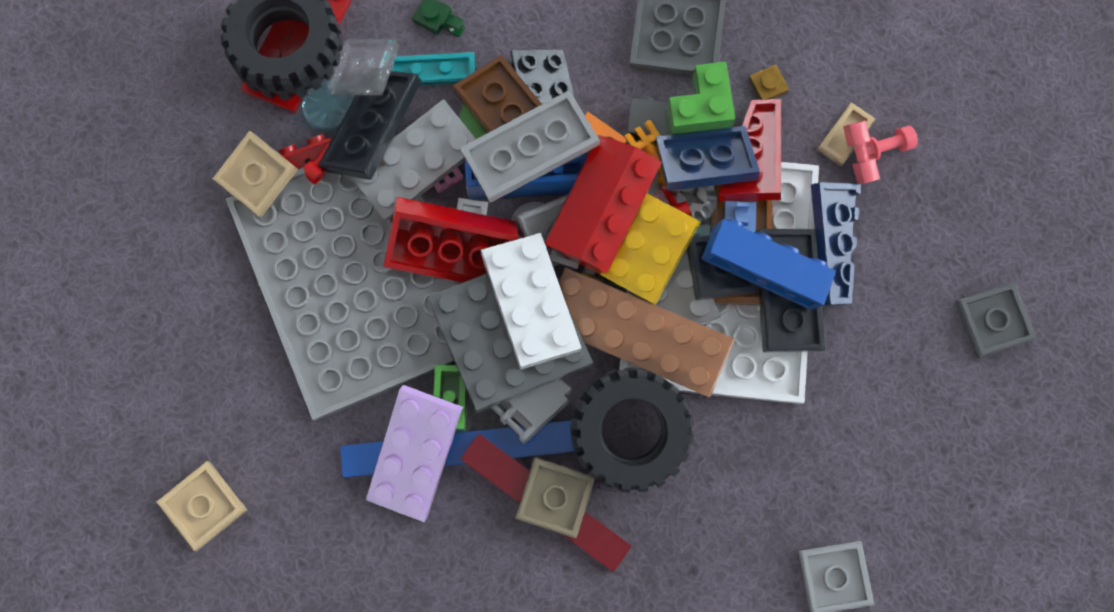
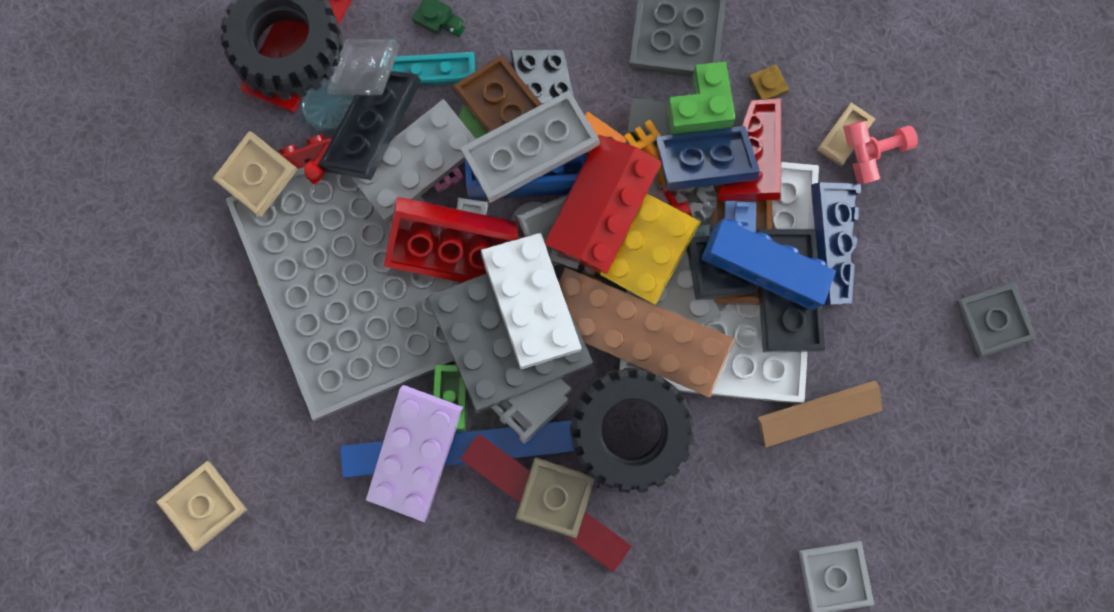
(820, 413): none -> medium nougat tile

